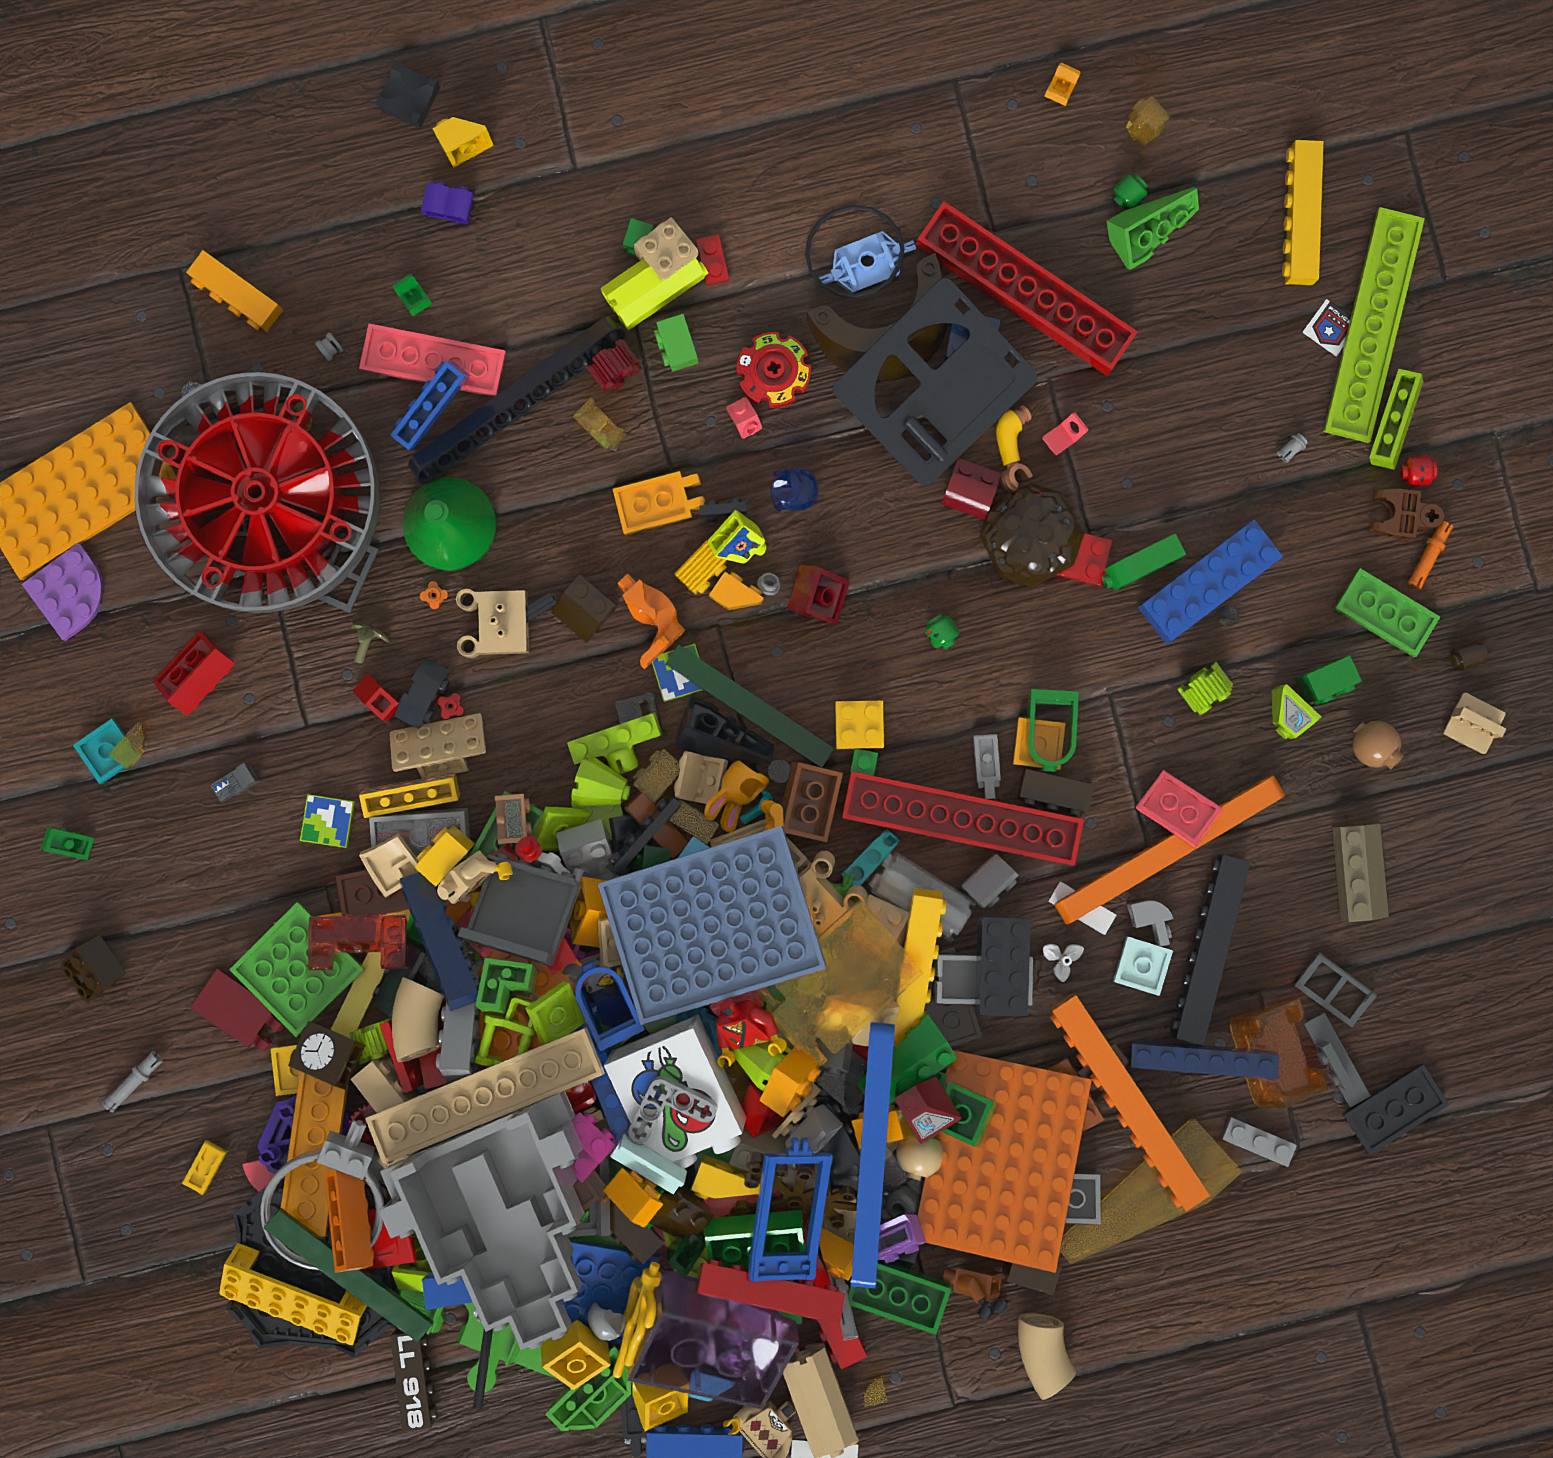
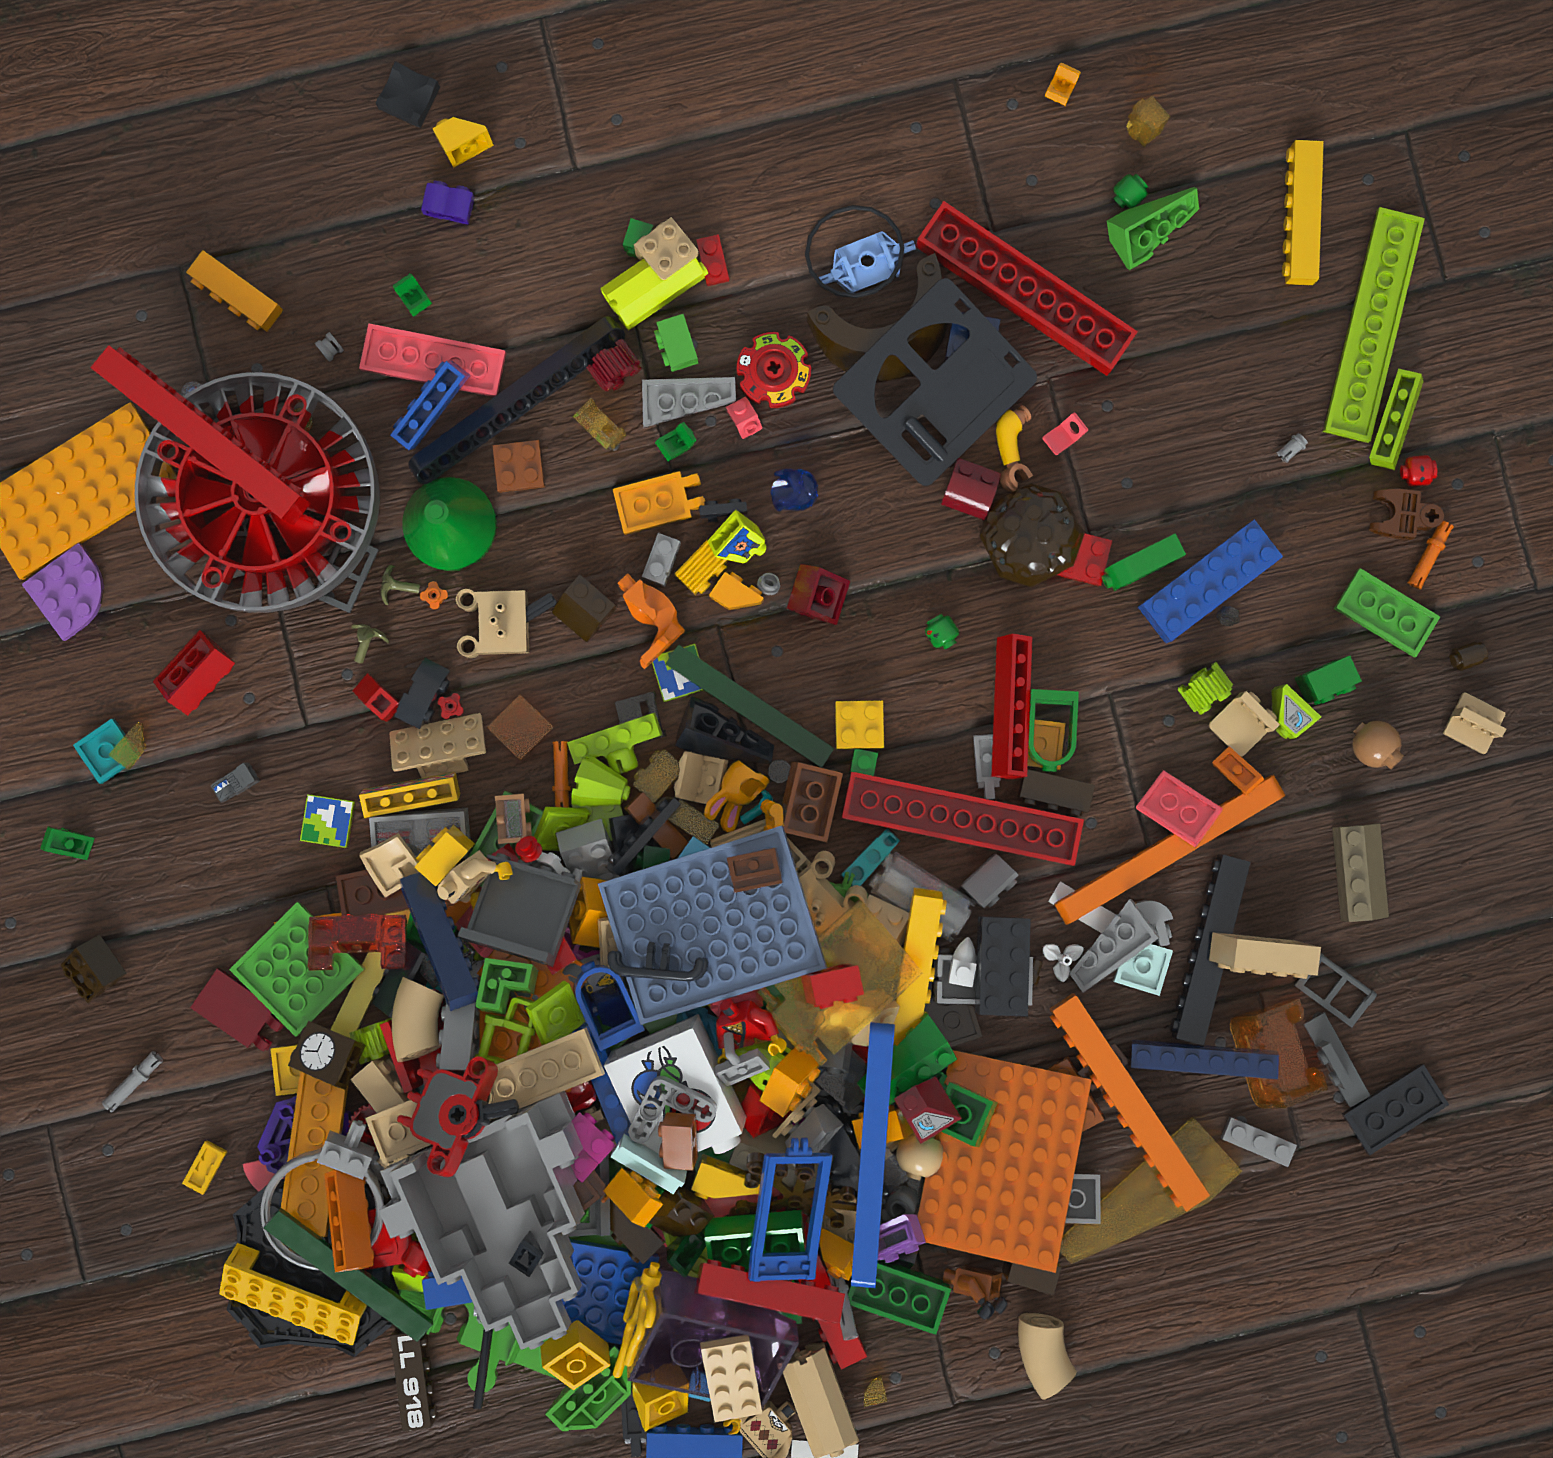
(196, 431): none -> red brick
(389, 583): none -> olive plant
(415, 1260): none -> red head
(454, 1111): none -> piece
(518, 466): none -> dark orange plate
(520, 727): none -> clear orange plate
(527, 1255): none -> black slope
(561, 774): none -> orange pin
(605, 1323): light grey piece -> none
(617, 966): none -> black piece
(661, 560): none -> light grey brick
(676, 441): none -> green bracket
(678, 1141): none -> brick
(682, 397): none -> light grey wing
(731, 1378): none -> tan plate
(739, 1067): none -> light grey plate
(755, 870): none -> reddish brown plate
(833, 984): none -> red brick
(963, 964): none -> white plate
(1011, 706): none -> red brick
(1120, 942): none -> light grey wing
(1238, 770): none -> orange plate
(1243, 722): none -> tan bracket
(1264, 955): none -> tan brick
(1329, 327): sticker -> none

